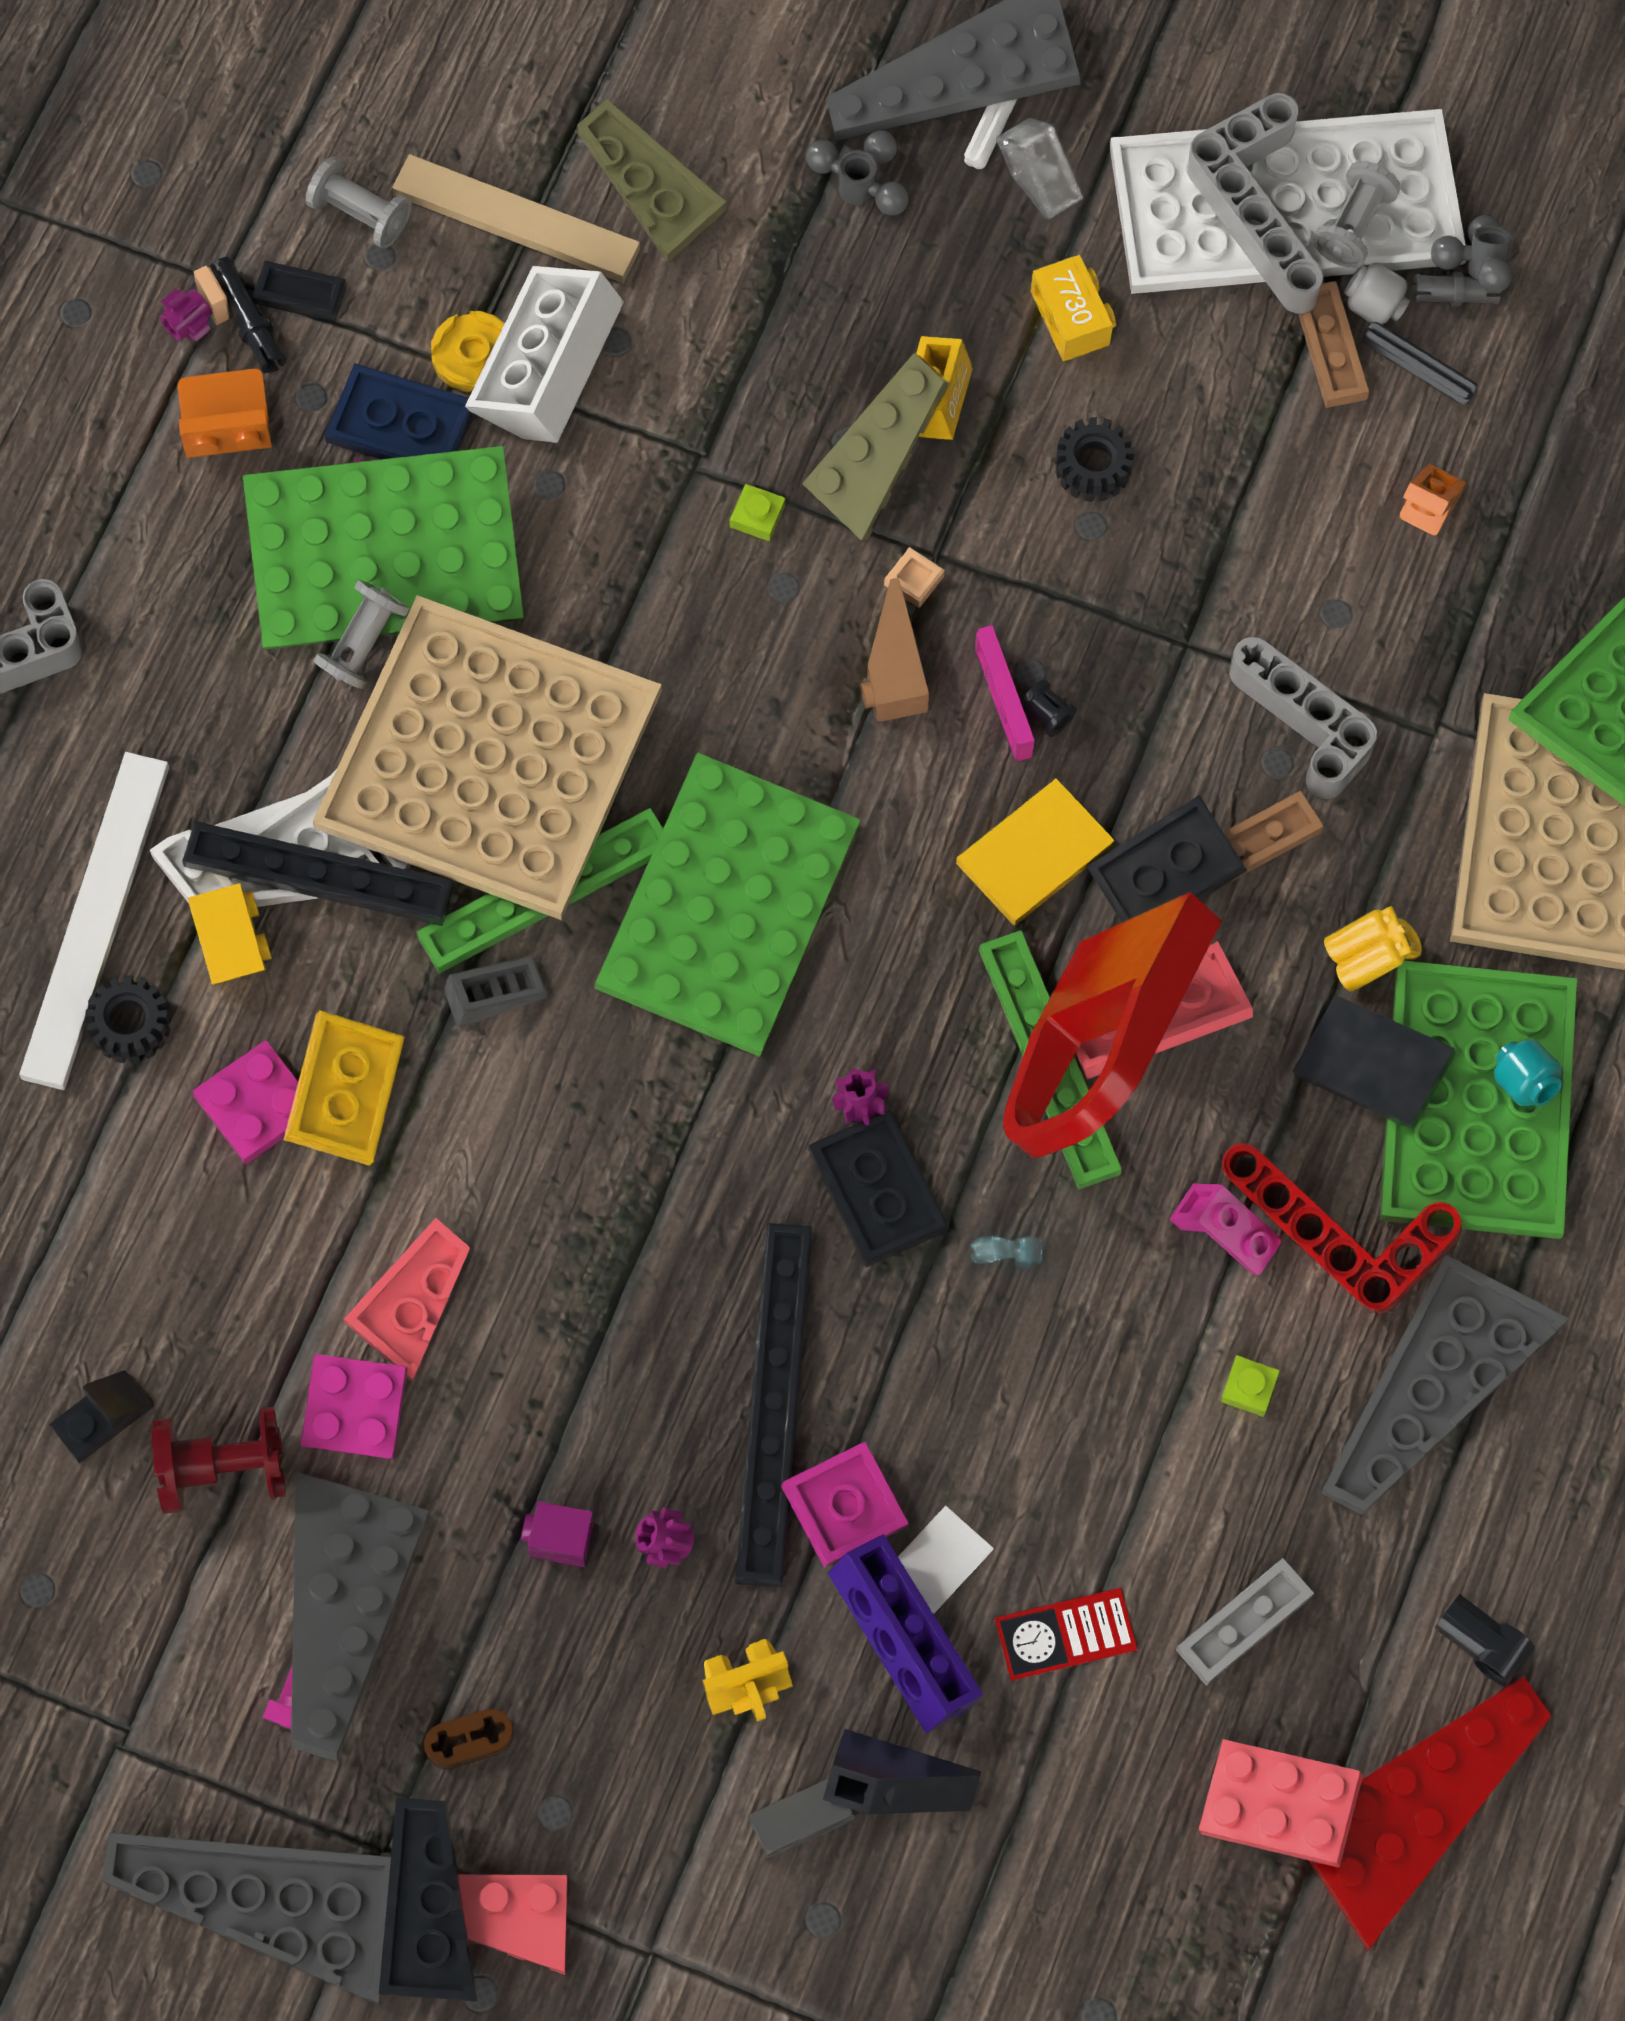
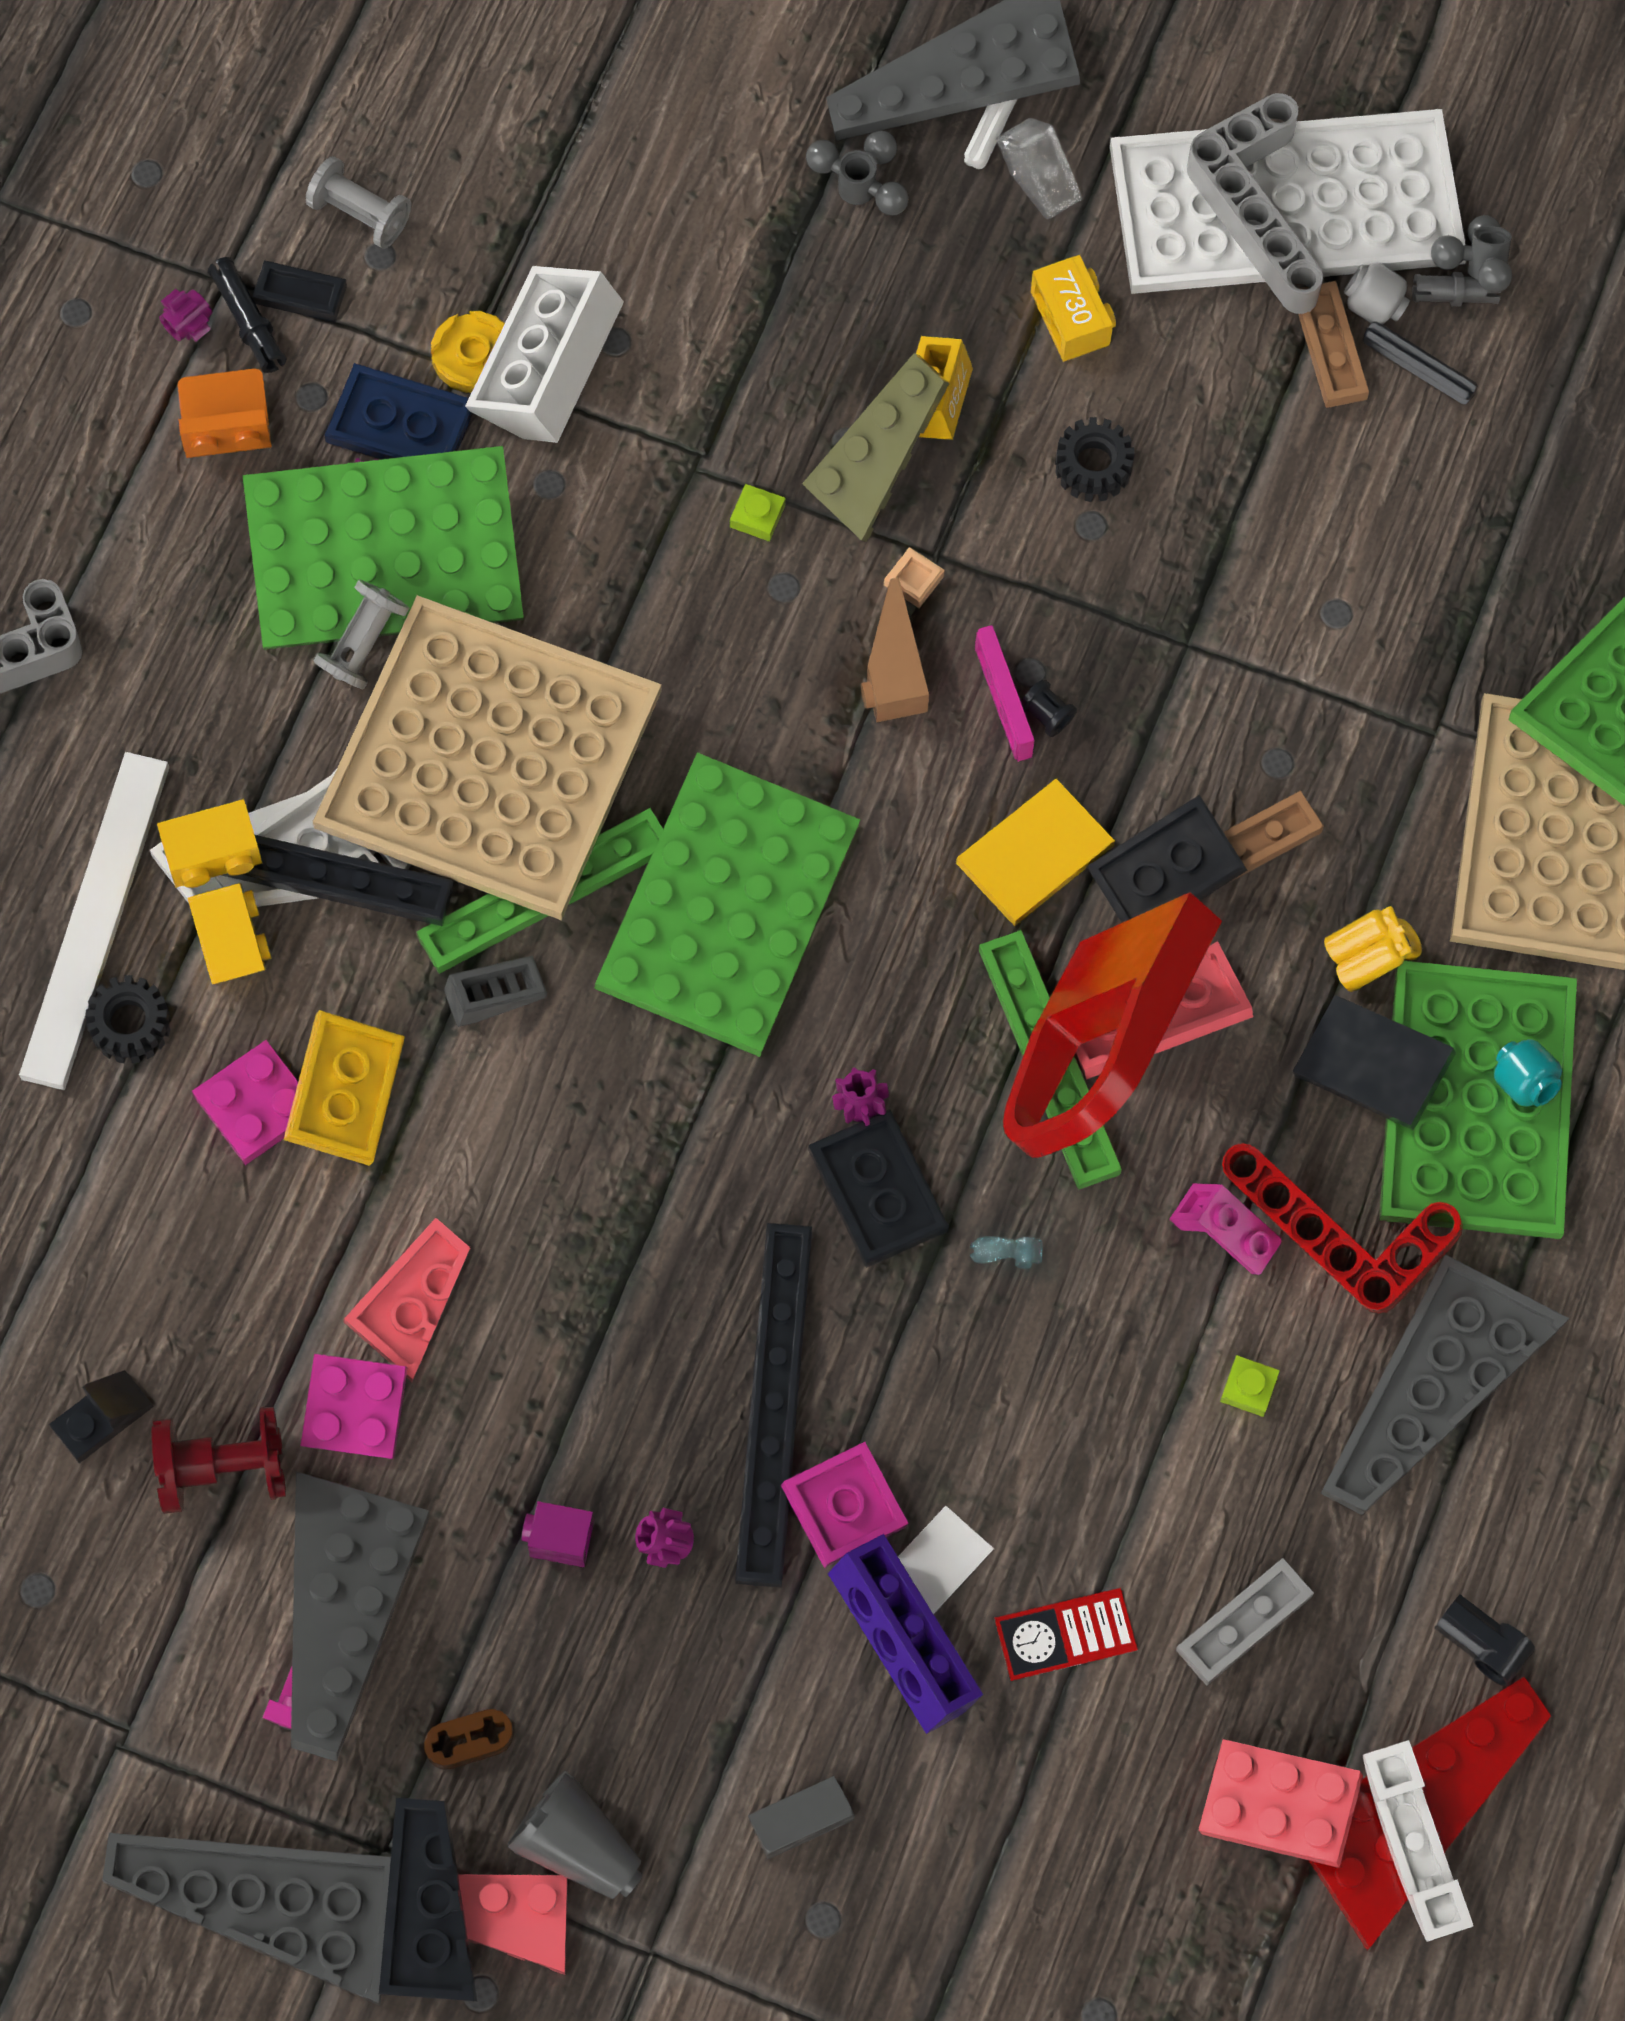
(209, 844): none -> yellow brick
(213, 294): light nougat tile -> none
(516, 218): tan tile -> none
(577, 1840): none -> dark grey cone
(654, 184): olive wing -> none
(749, 1684): yellow hips -> none
(894, 1779): black slope -> none
(1295, 711): light grey beam -> none
(1370, 187): light grey hose -> none
(1415, 1841): none -> white slope
(1431, 499): orange slope -> none

